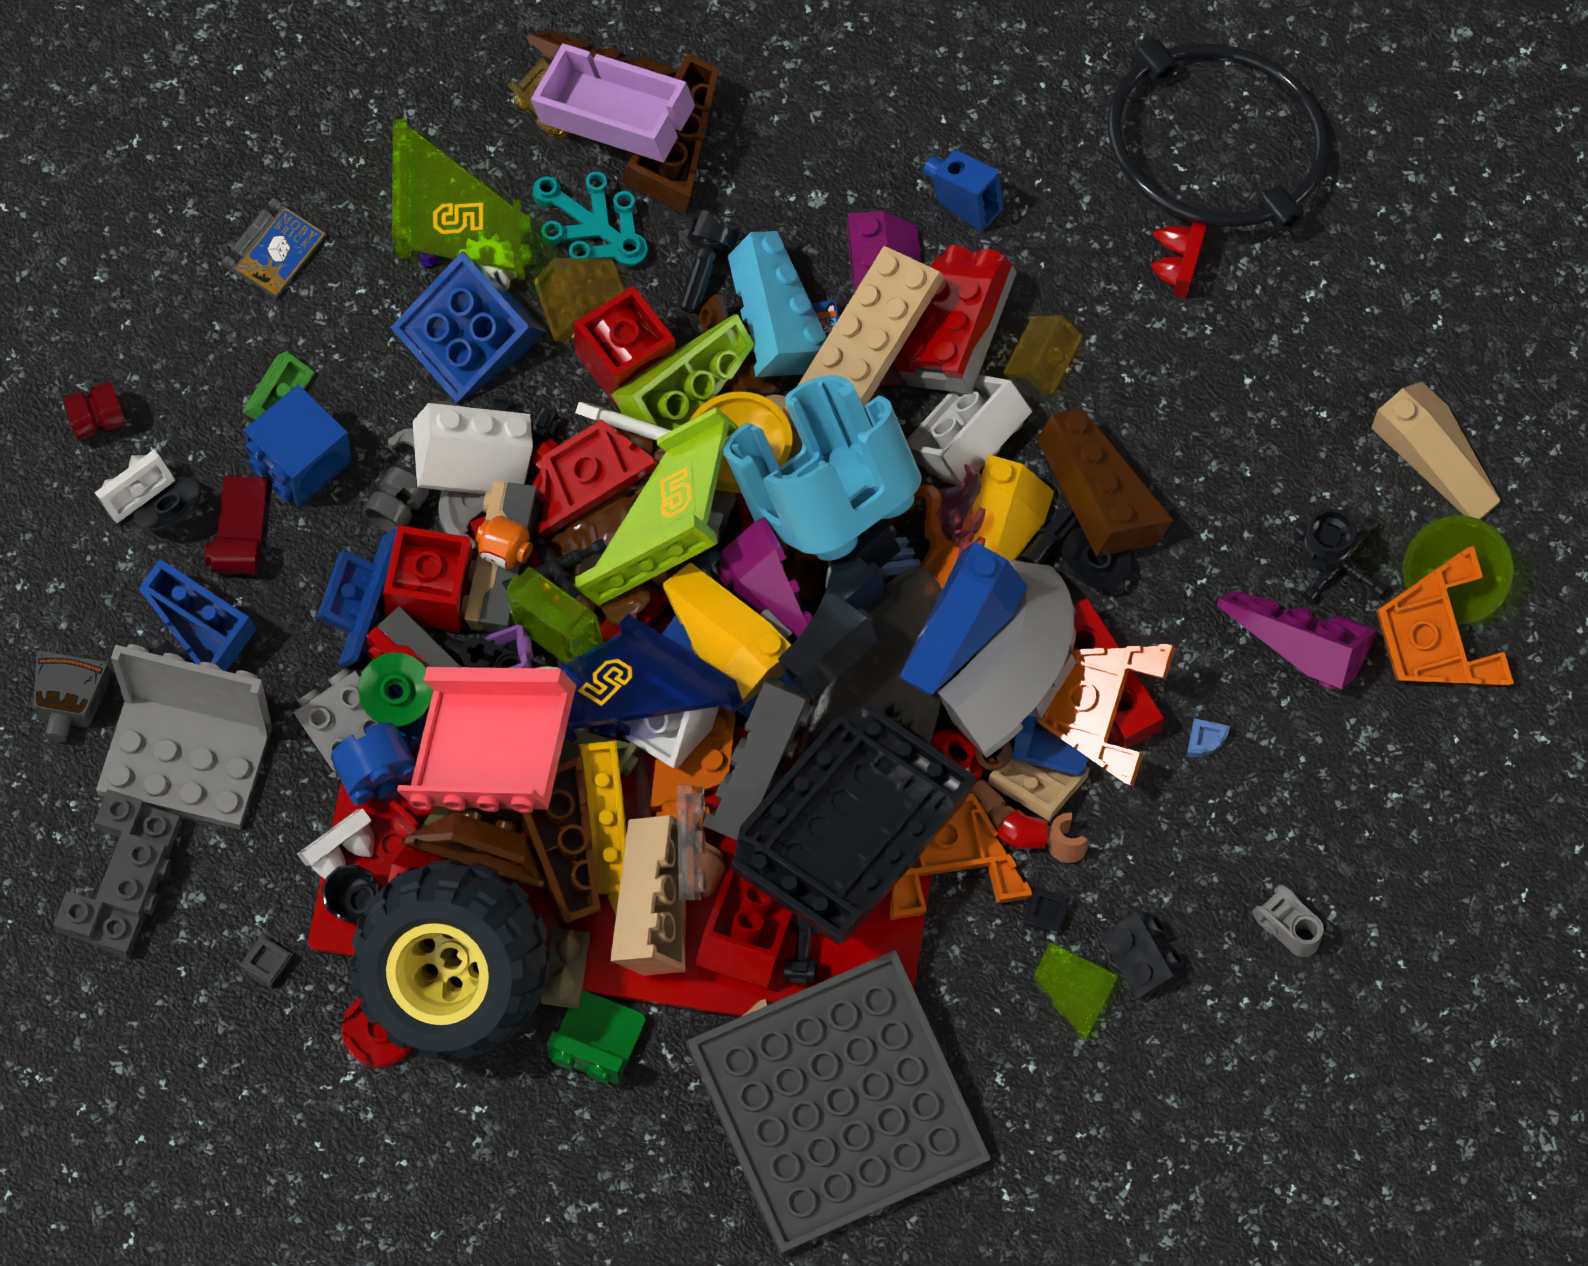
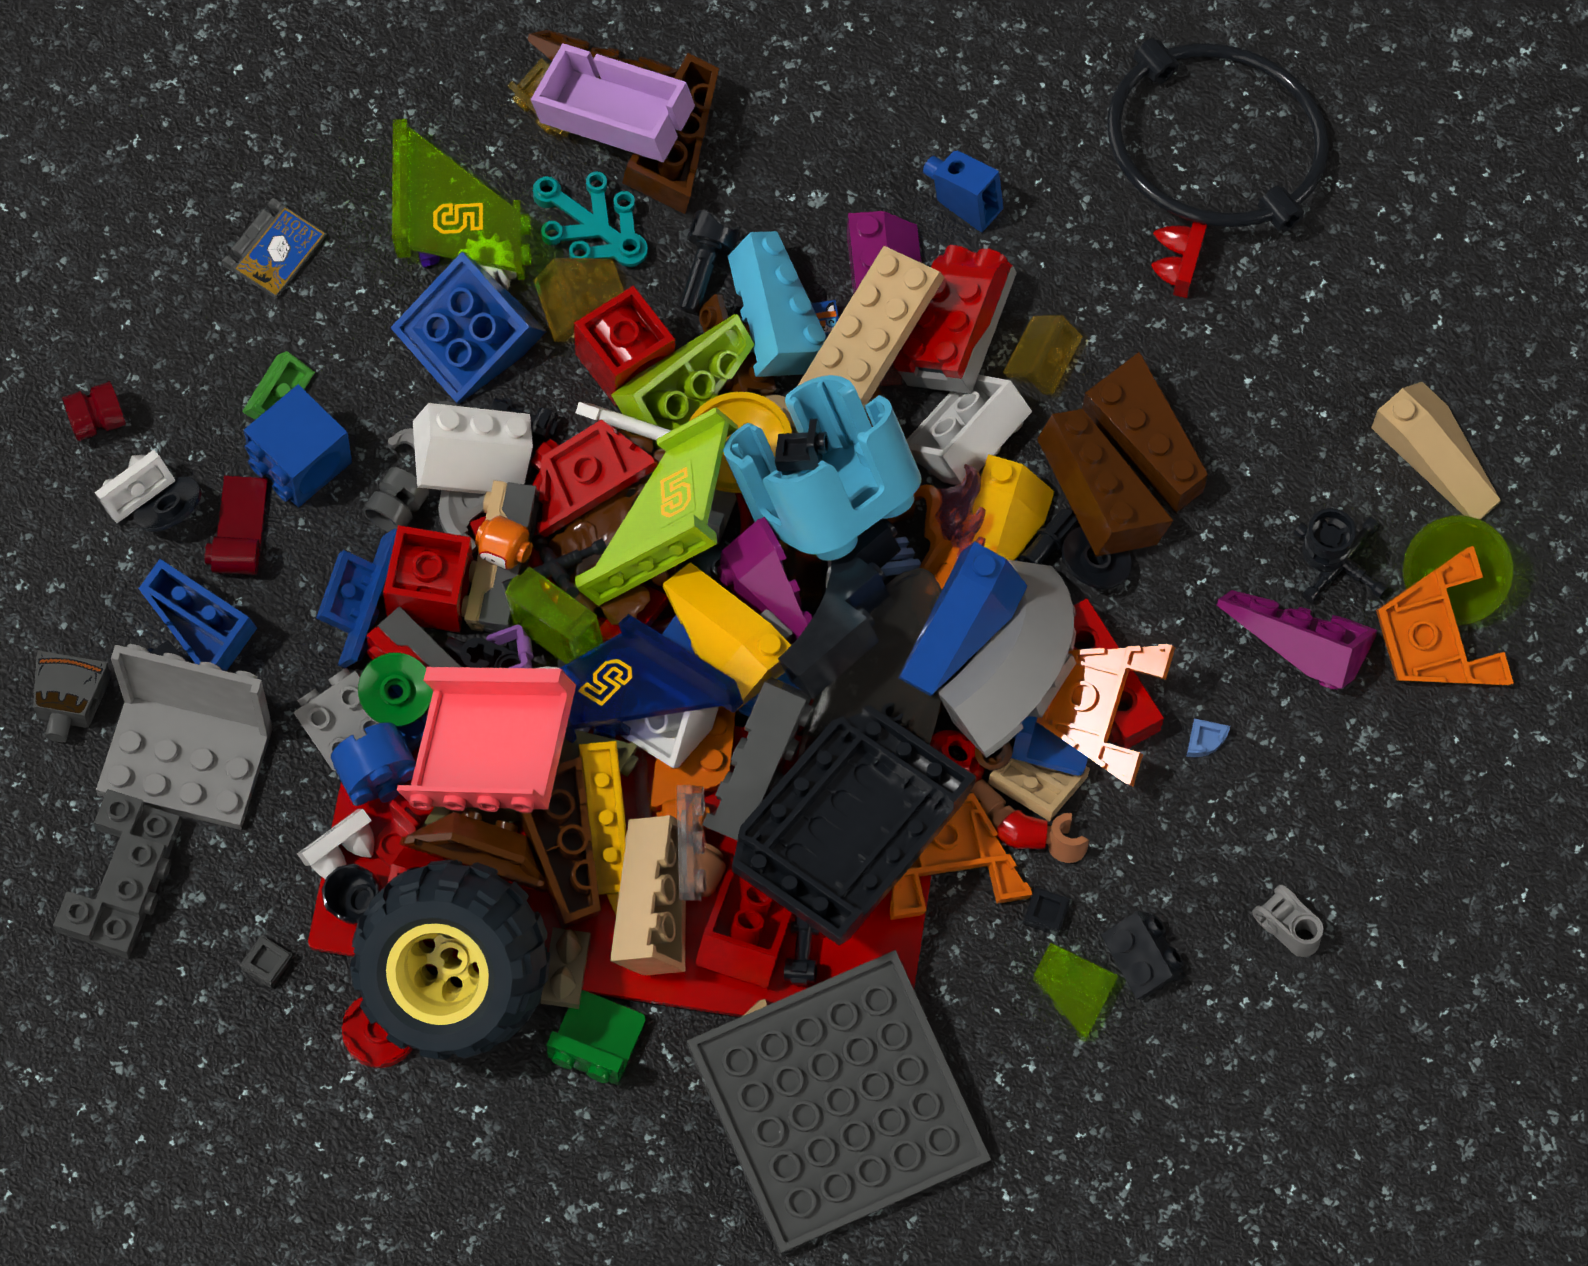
(801, 450): none -> black bracket
(1146, 431): none -> reddish brown wedge

